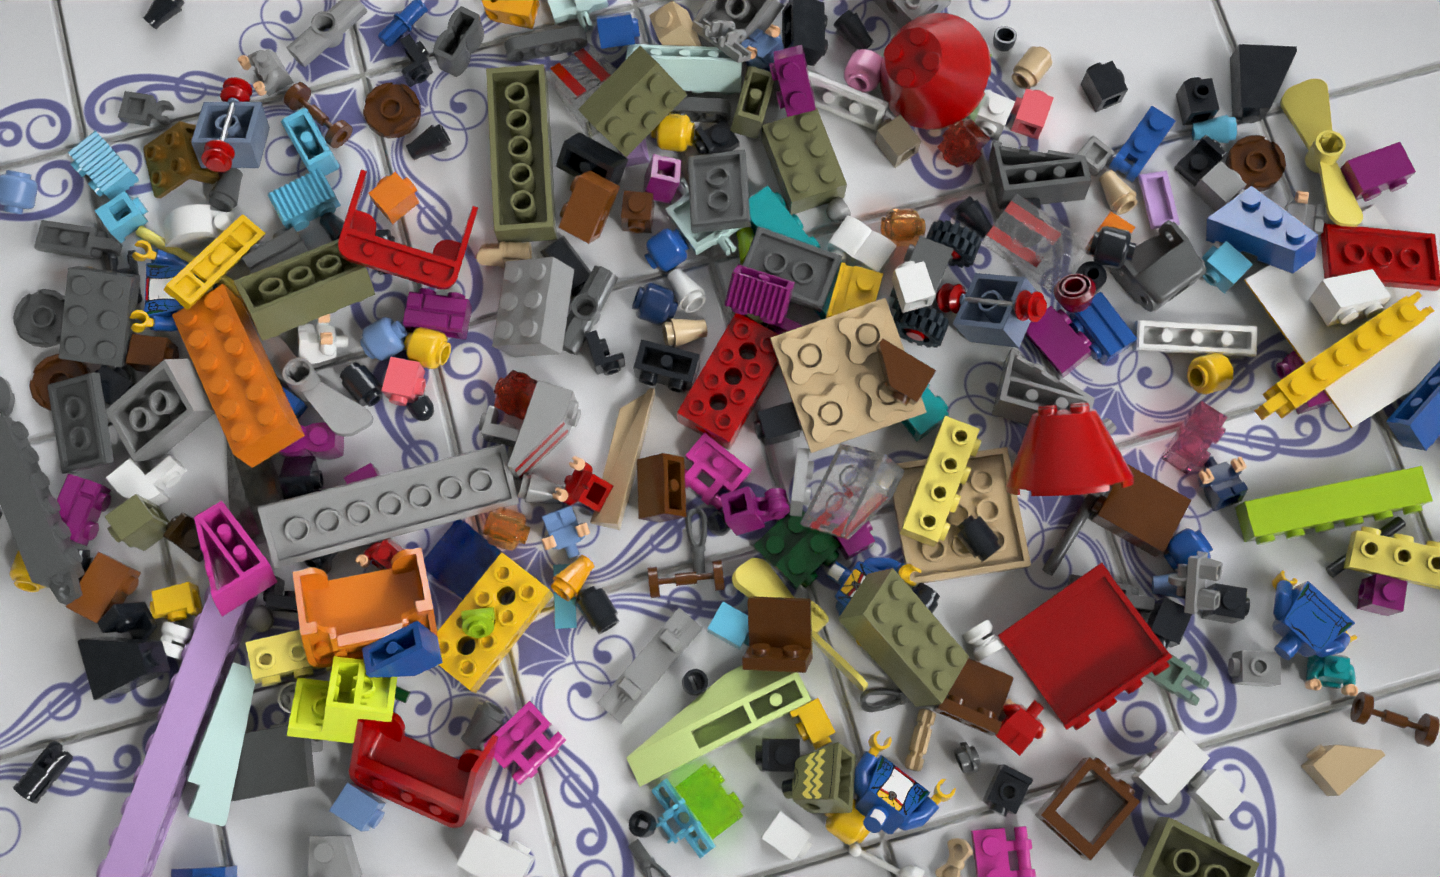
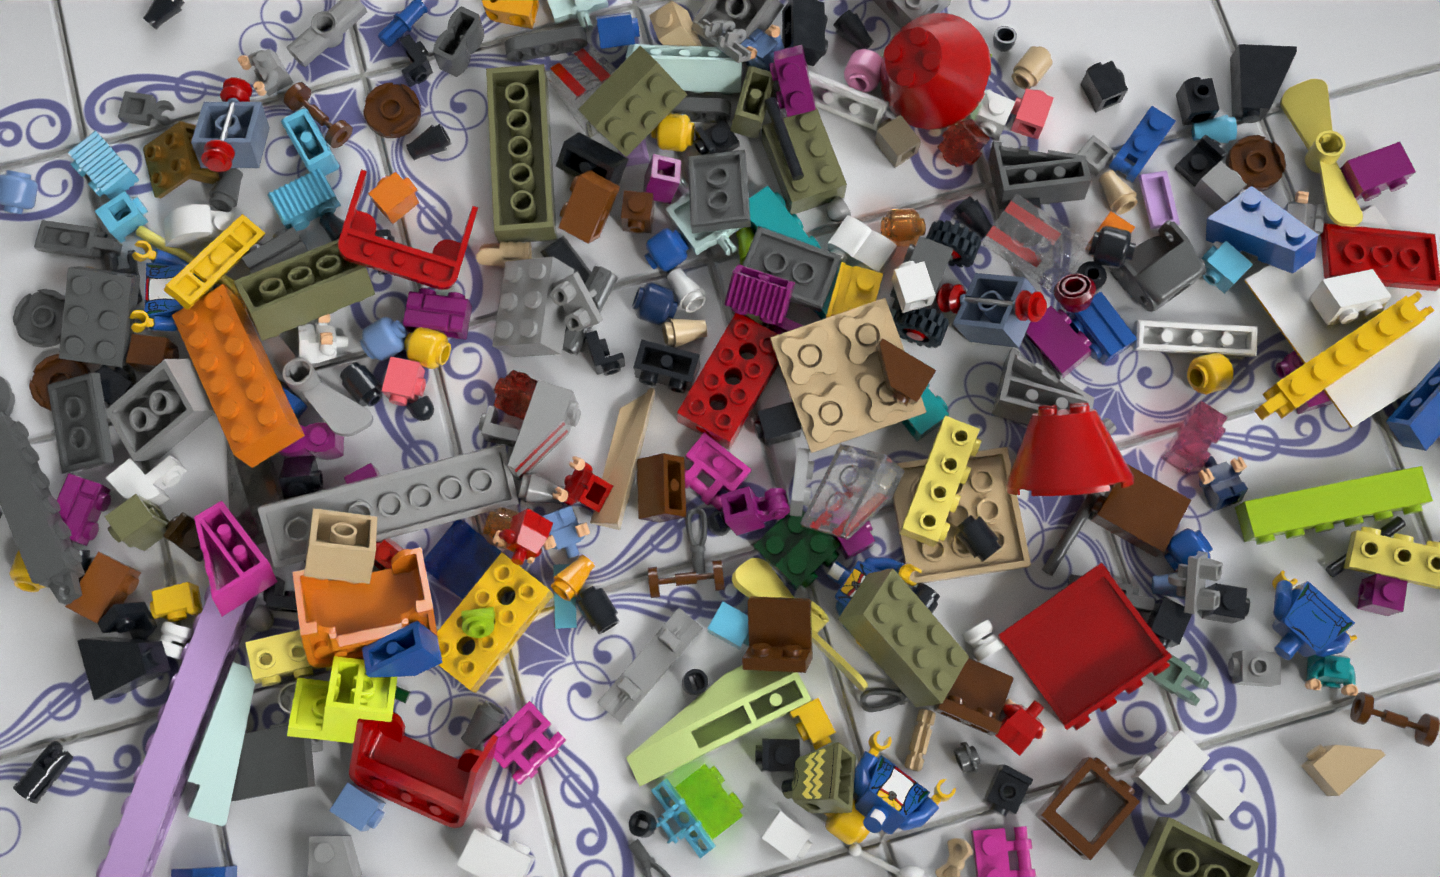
(341, 546): none -> tan brick
(525, 536): none -> red piece
(576, 301): none -> light grey hips
(784, 138): none -> black bar

